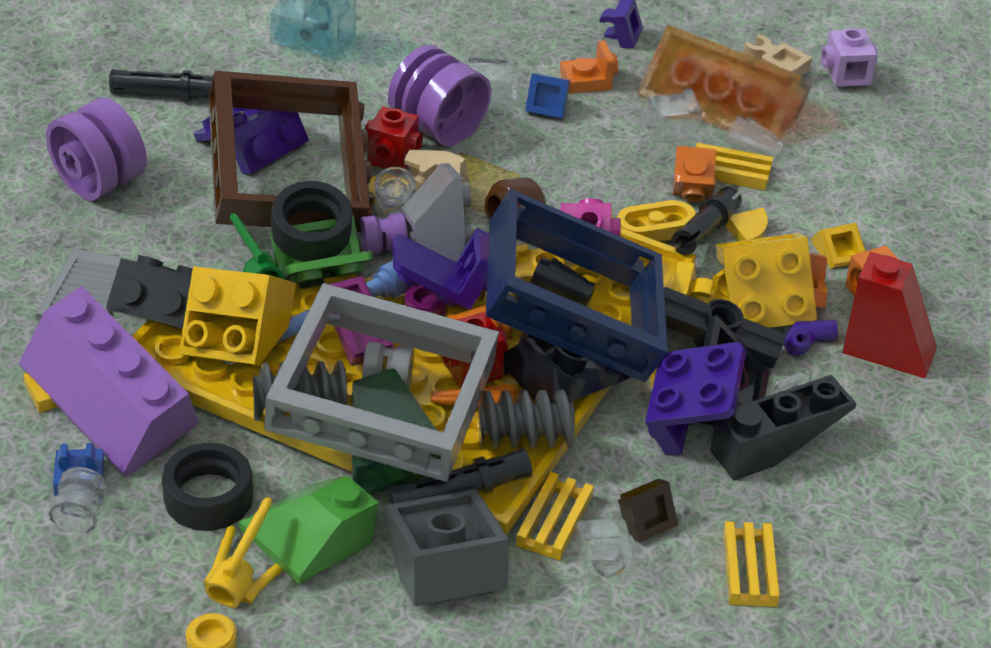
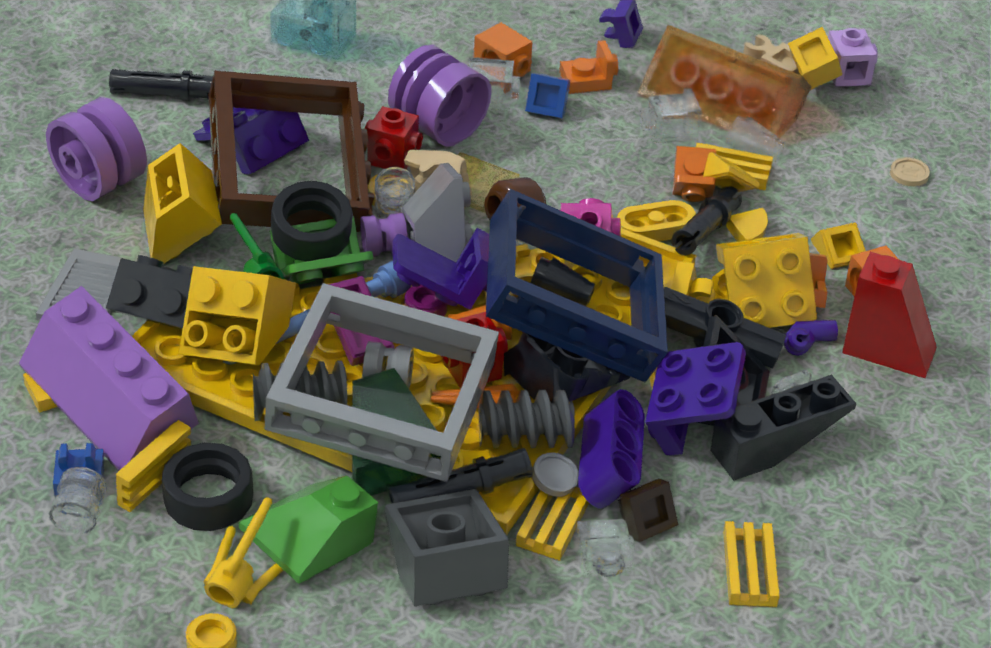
(146, 469): none -> yellow tile
(178, 203): none -> yellow slope
(505, 44): none -> orange brick
(555, 474): none -> light grey piece
(611, 449): none -> dark purple beam
(728, 174): none -> yellow slope
(815, 58): none -> yellow brick
(909, 171): none -> tan piece

